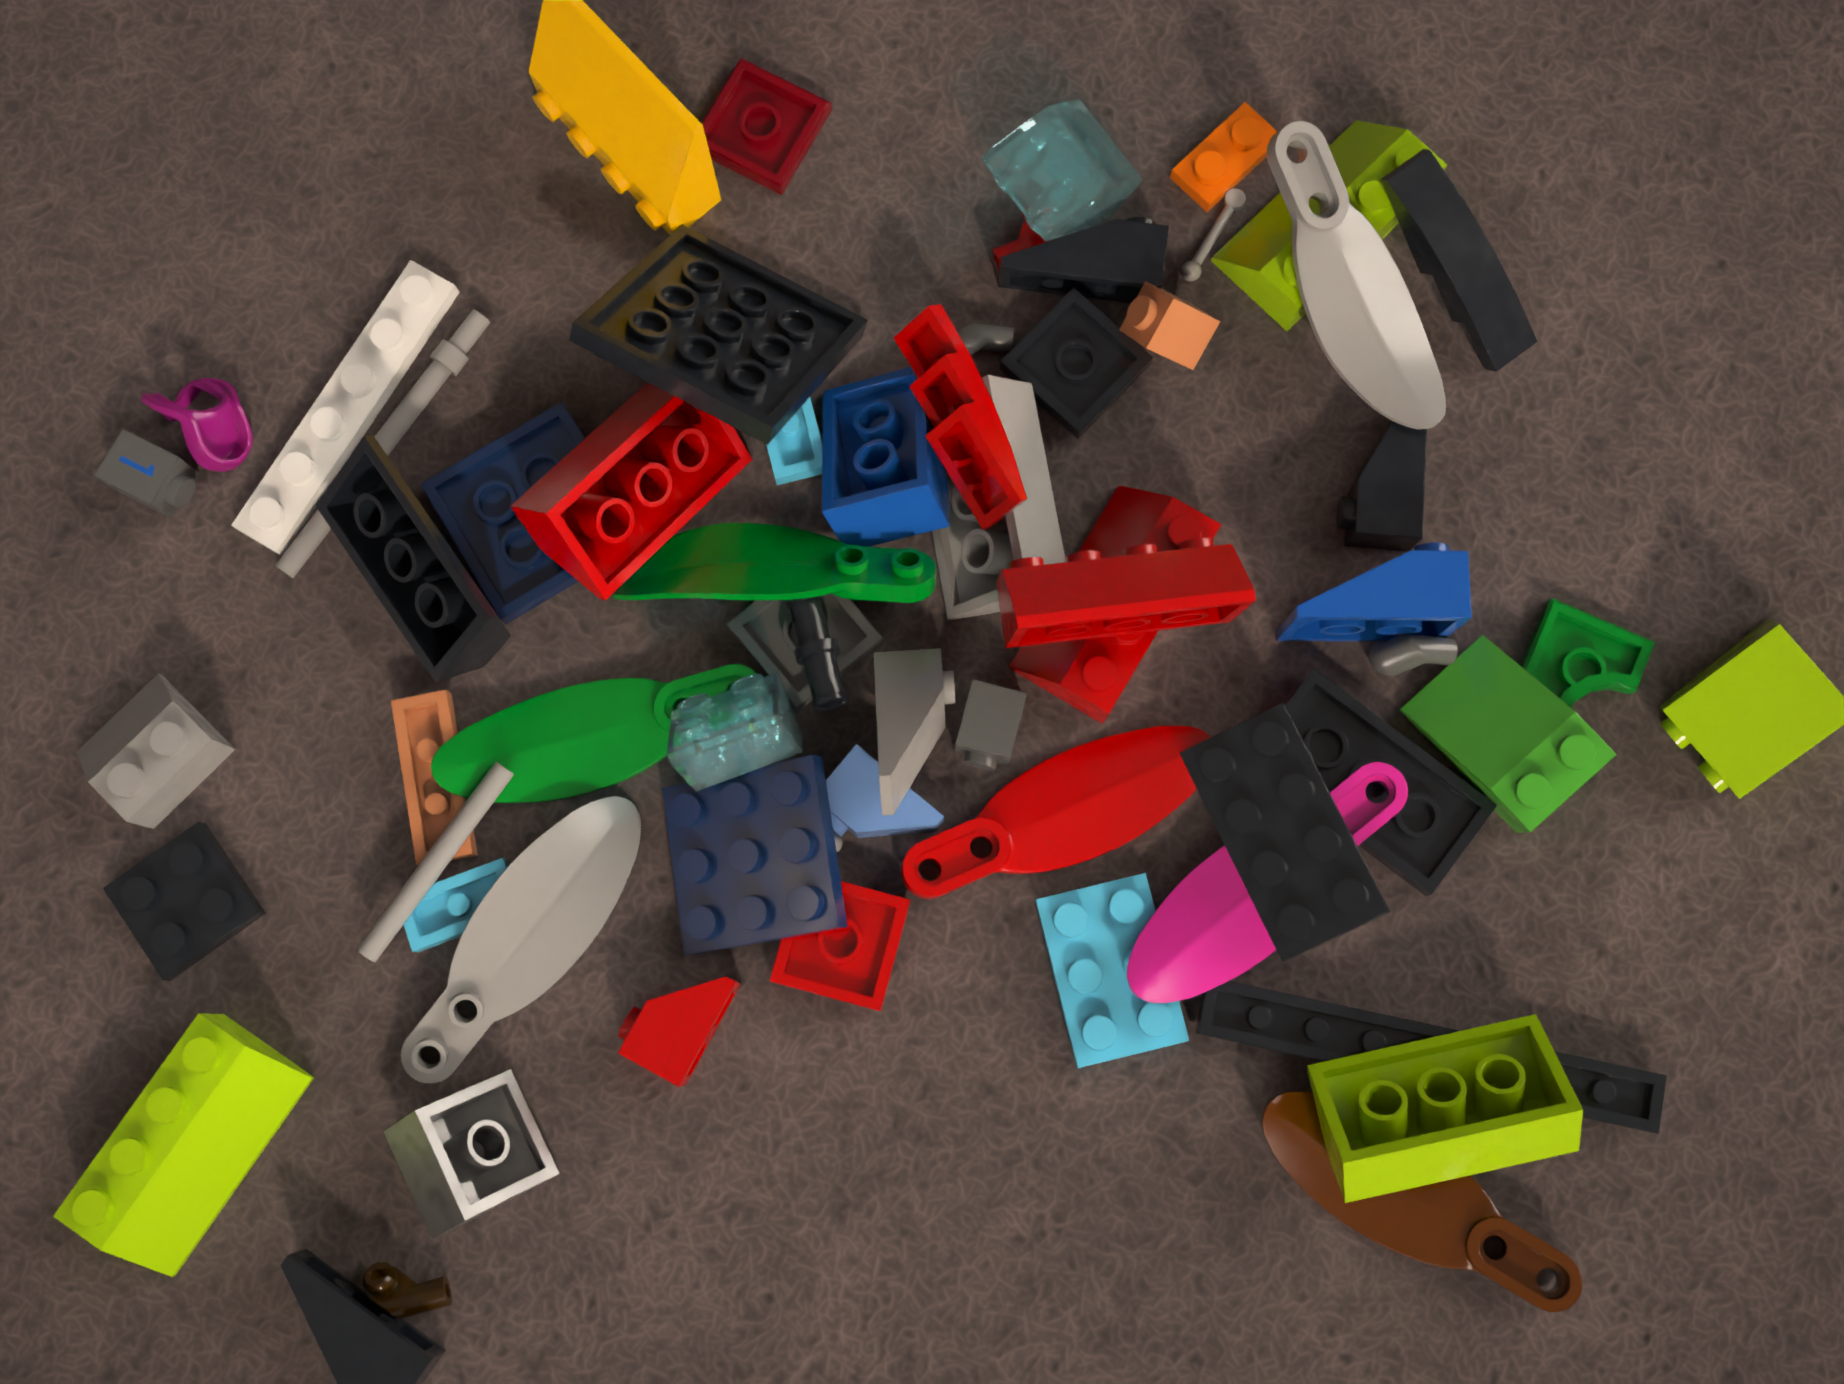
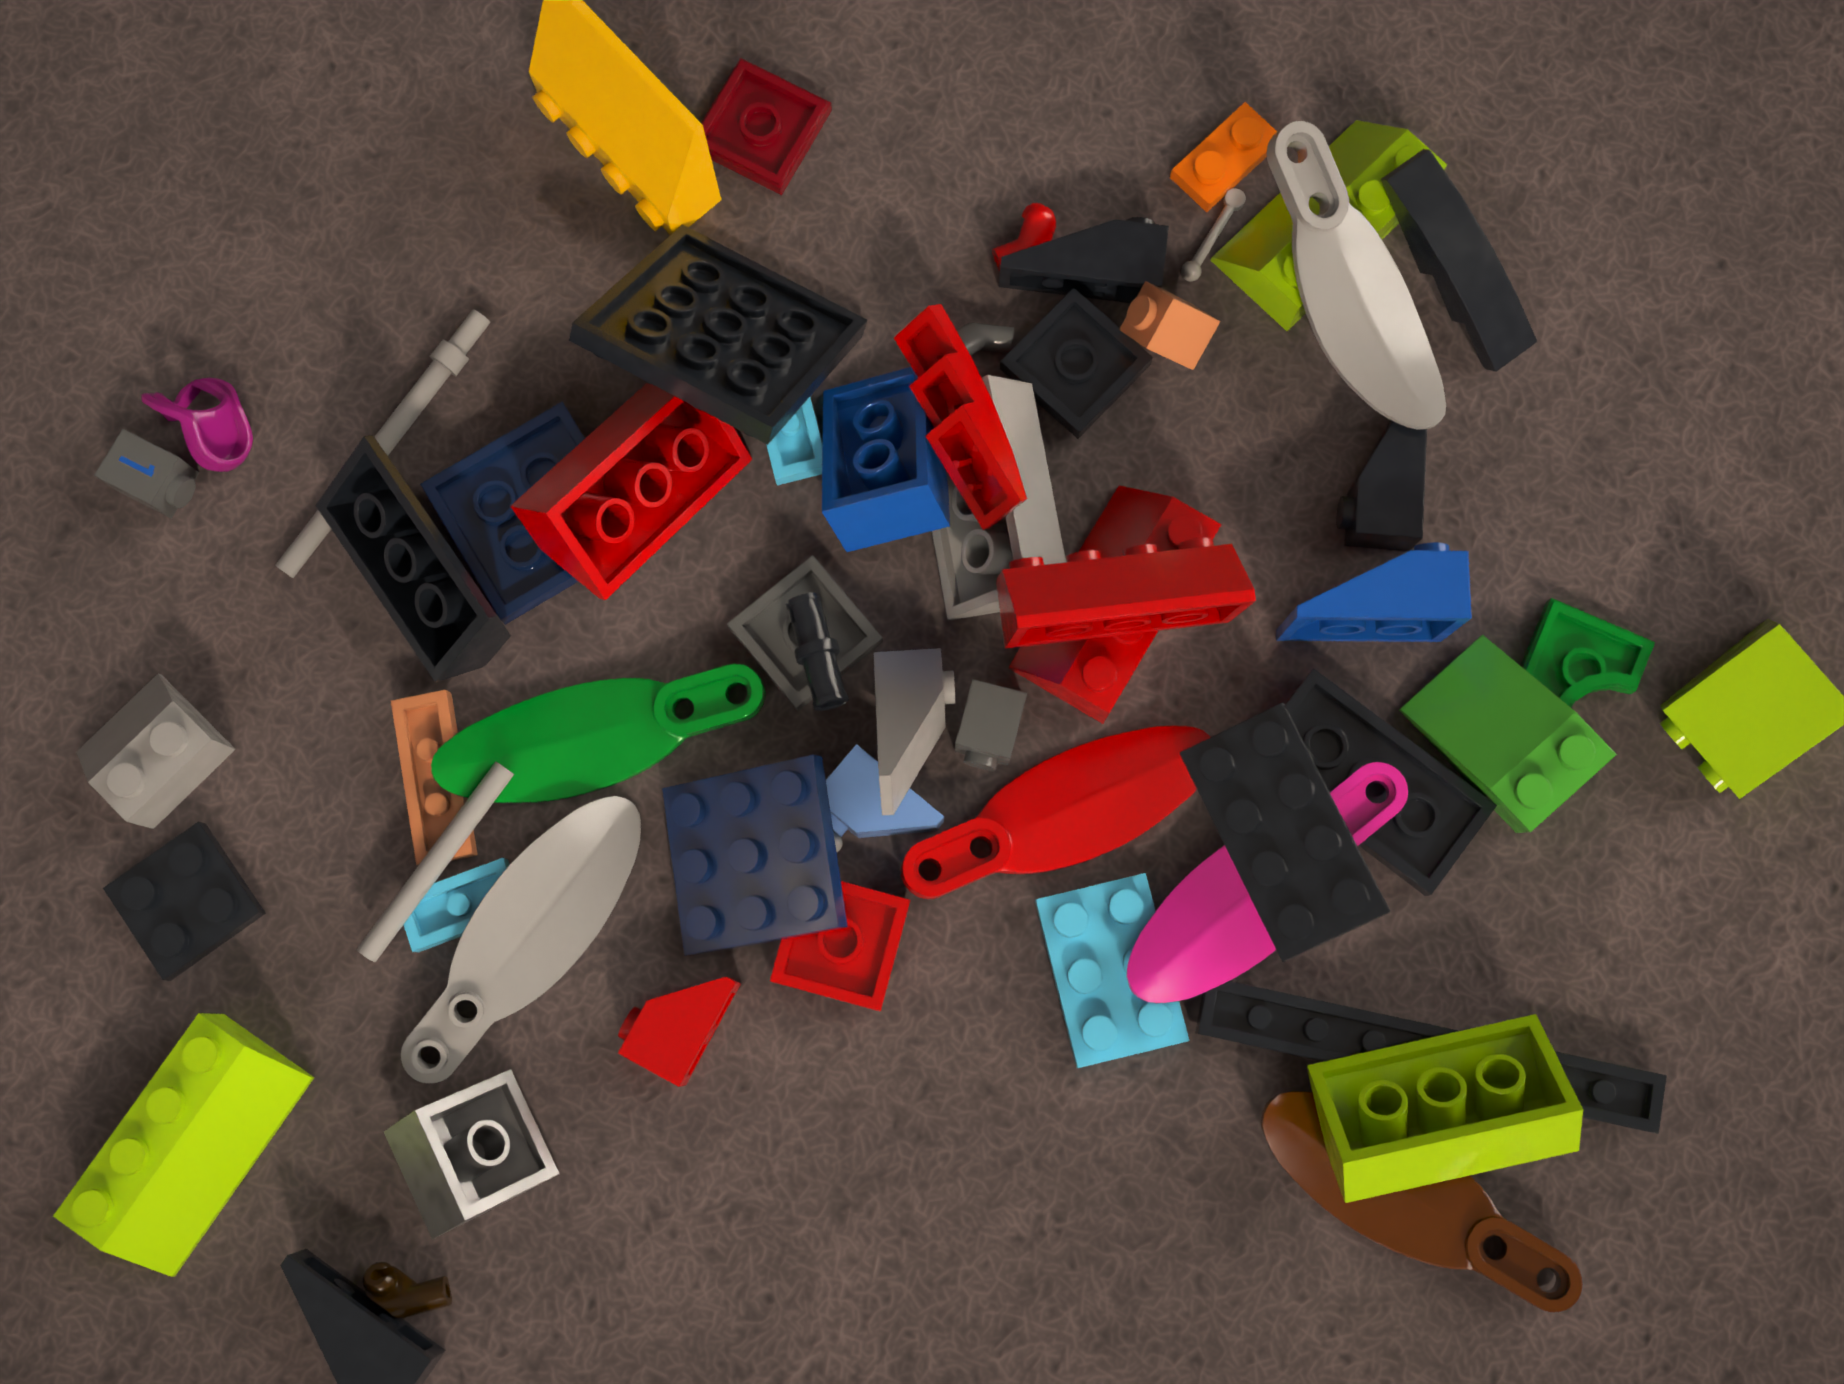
(346, 408): white plate -> none
(733, 731): clear light blue slope -> none
(777, 564): green plant -> none
(1062, 170): clear light blue slope -> none
(1410, 651): dark grey arm -> none

